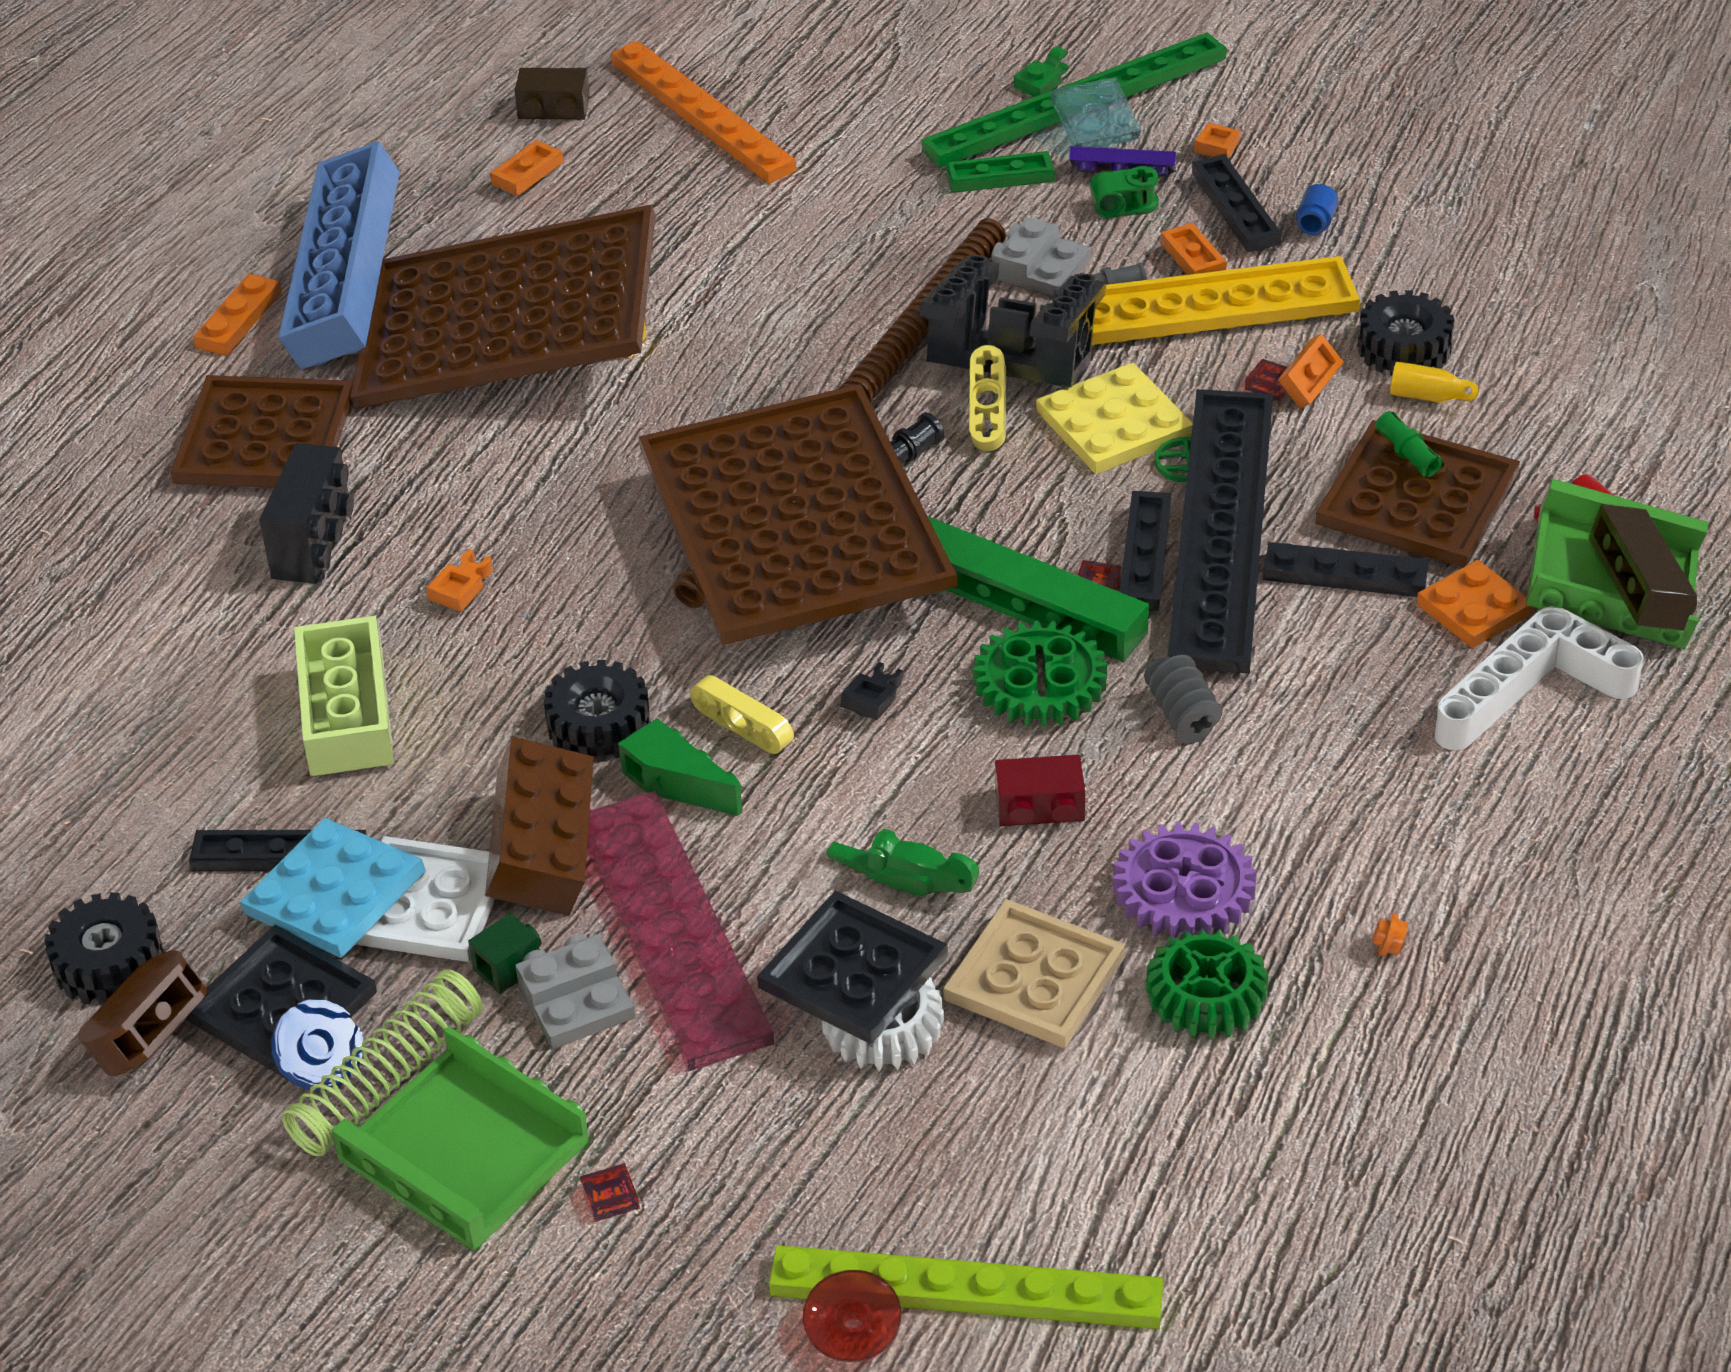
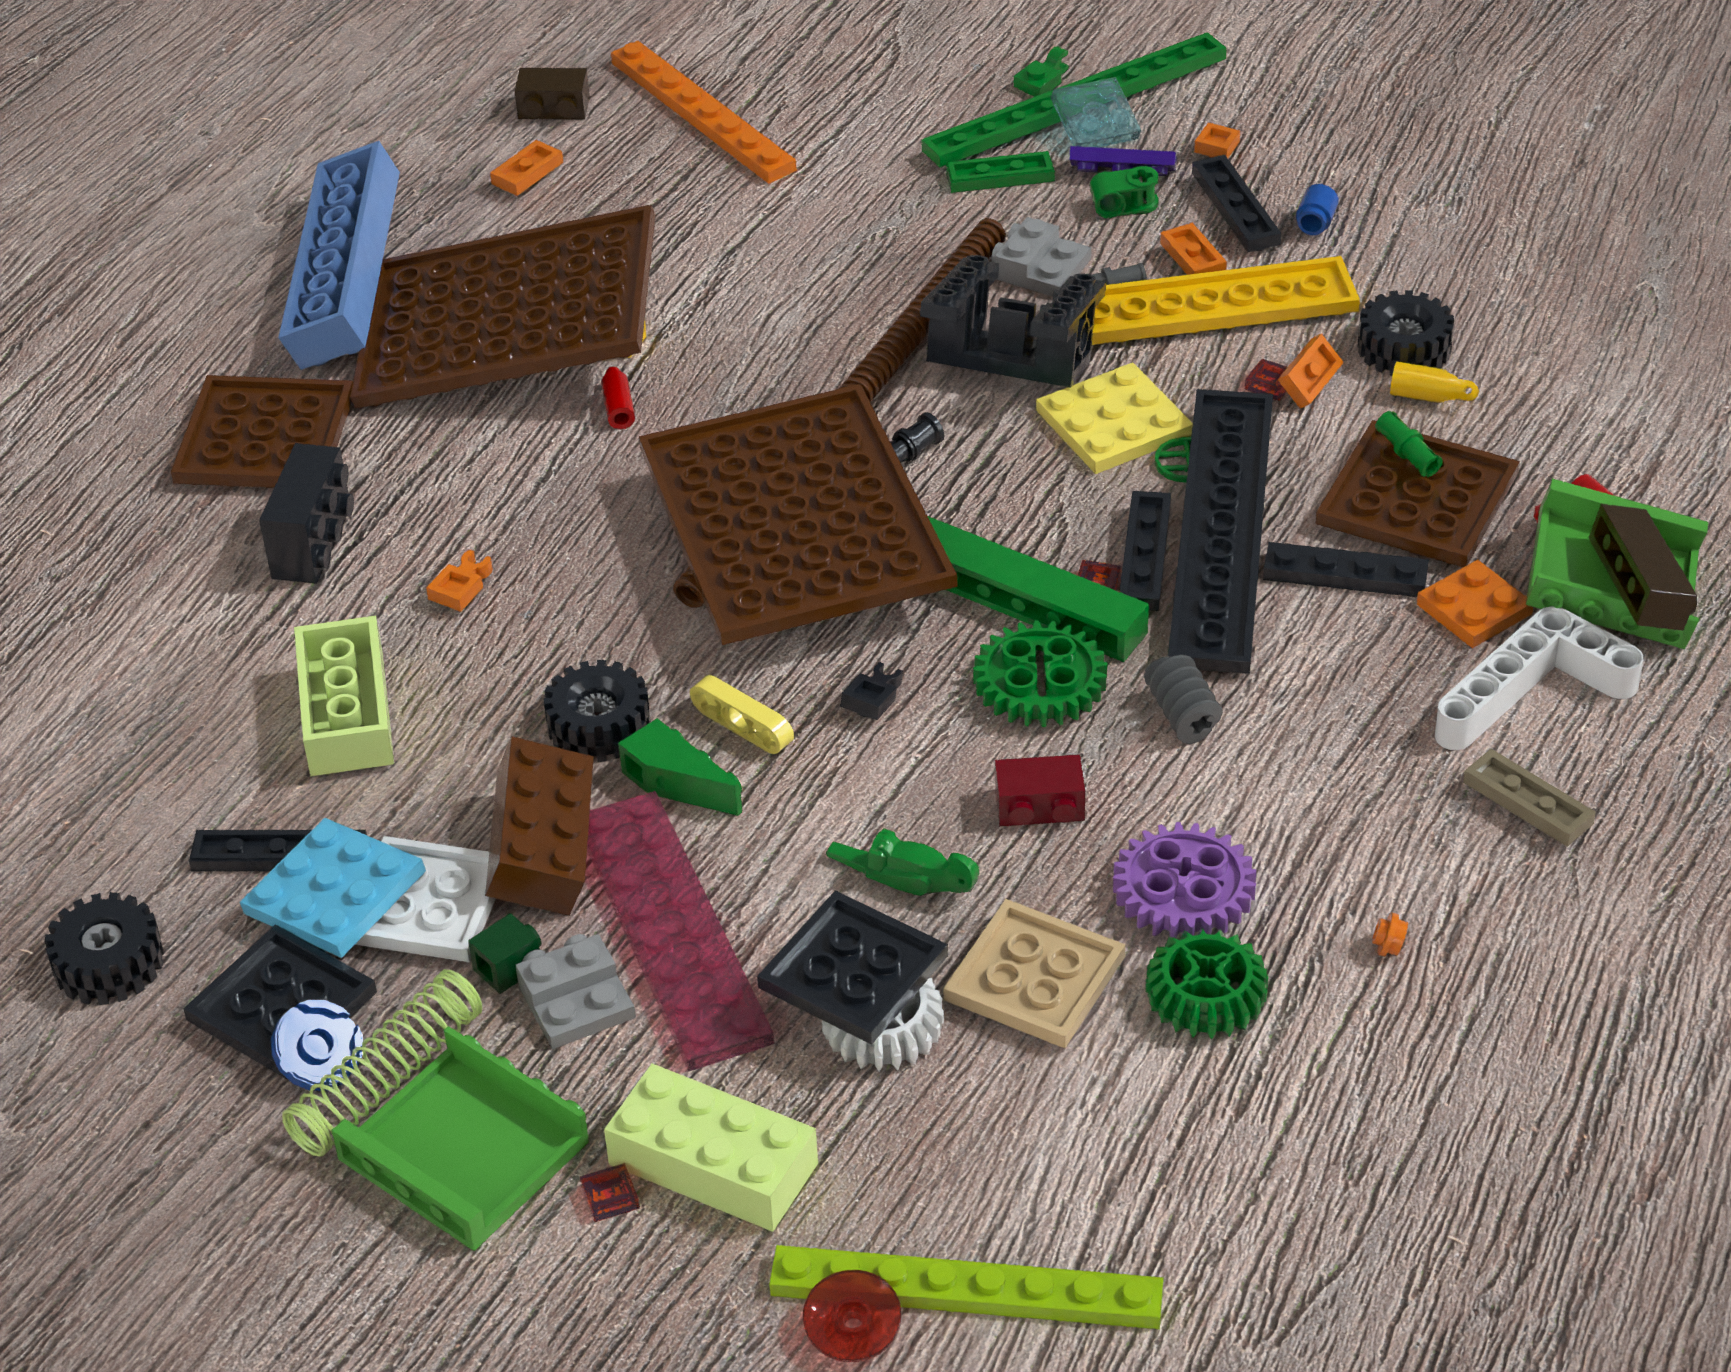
(142, 1013): reddish brown brick -> none
(237, 314): orange plate -> none
(617, 398): none -> red cylinder
(712, 1146): none -> yellowish green brick
(995, 411): light yellow beam -> none
(1529, 797): none -> dark tan plate

